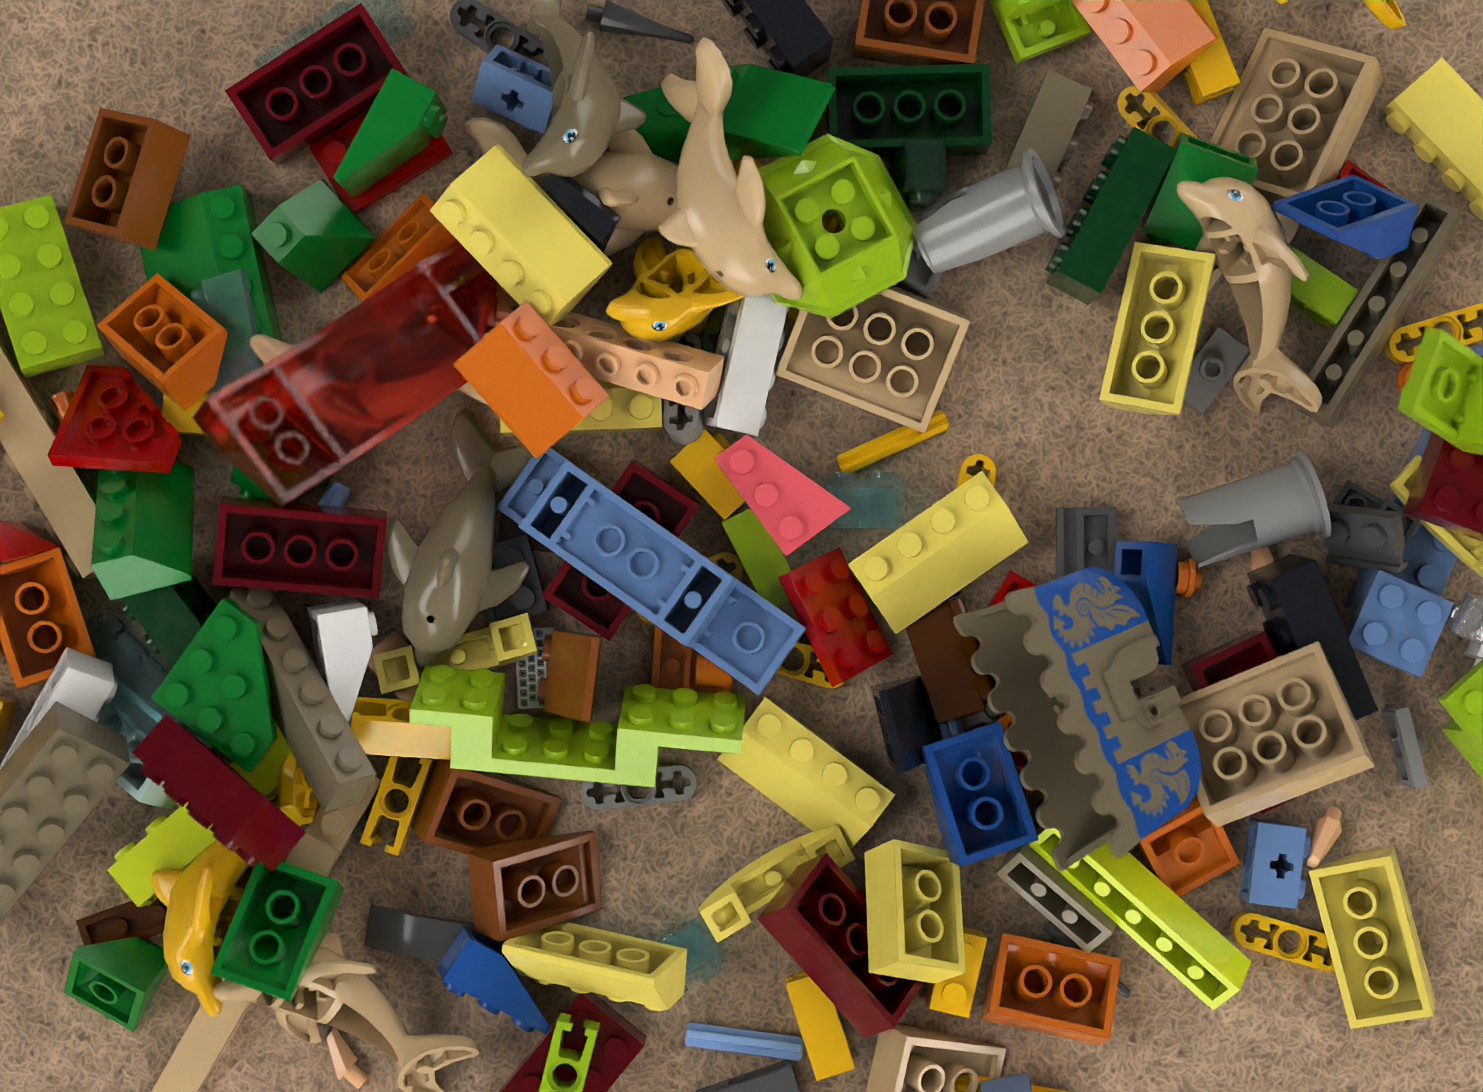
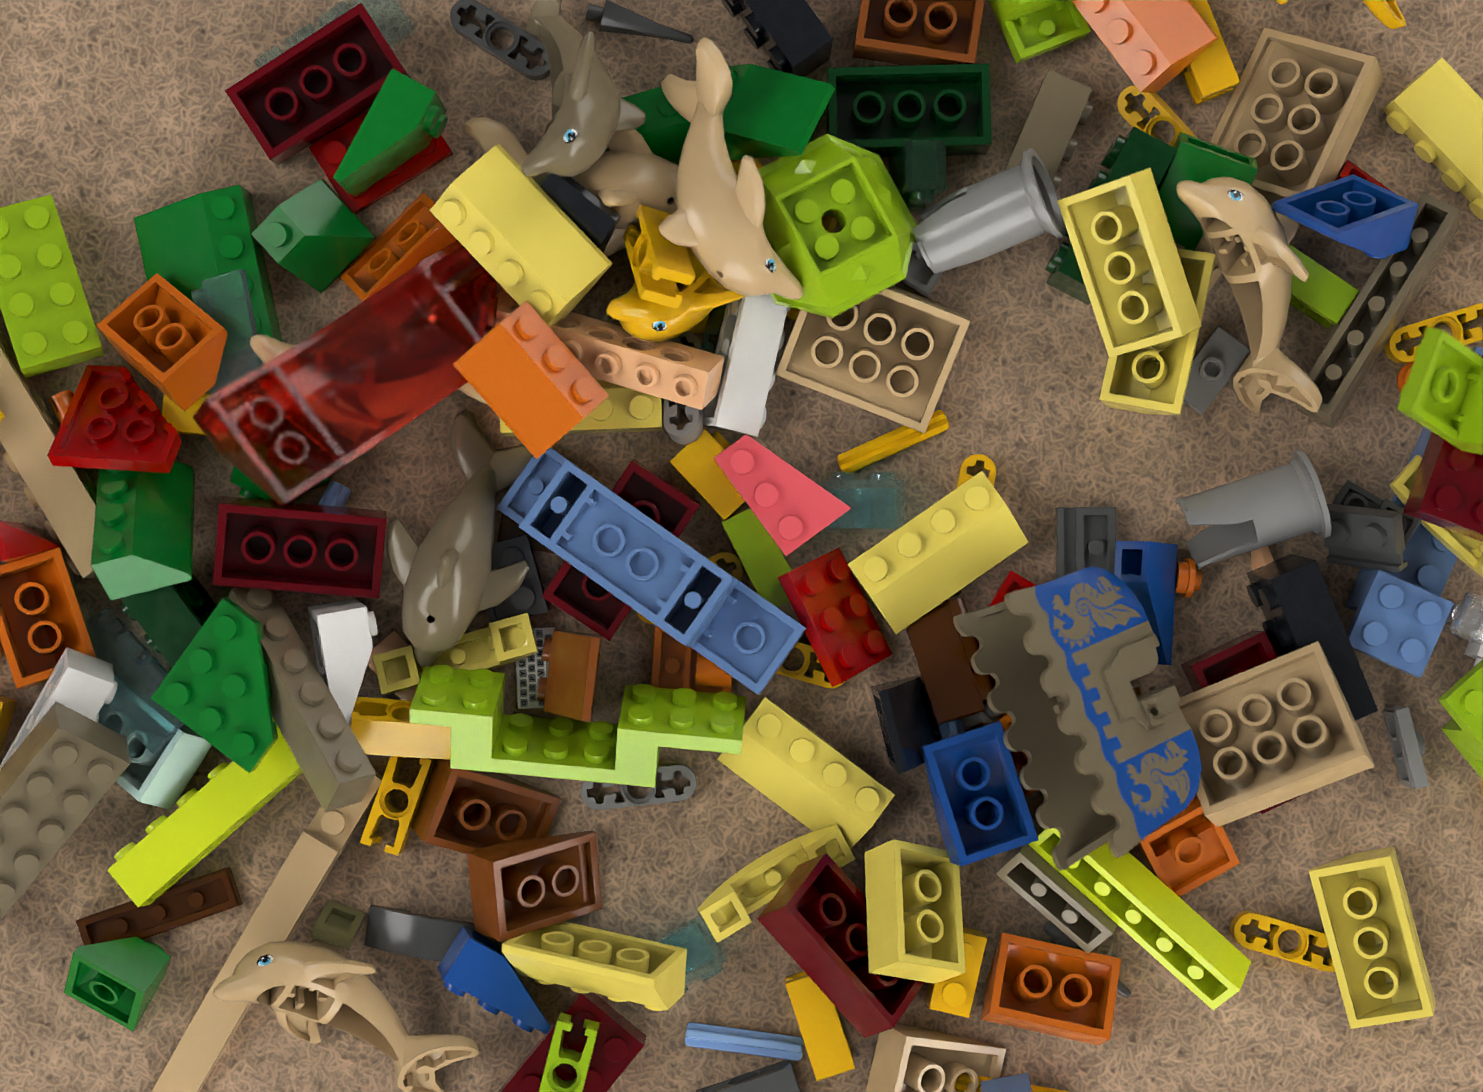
(127, 178): dark orange brick -> none
(208, 893): yellow animal -> none
(217, 795): dark red brick -> none
(277, 929): green slope -> none
(338, 925): none -> olive plate
(344, 1060): light nougat bar -> none
(515, 88): medium blue brick -> none
(656, 260): none -> yellow piece
(1130, 263): none -> light yellow slope
(1265, 844): medium blue brick -> none
(1325, 834): light nougat bar -> none

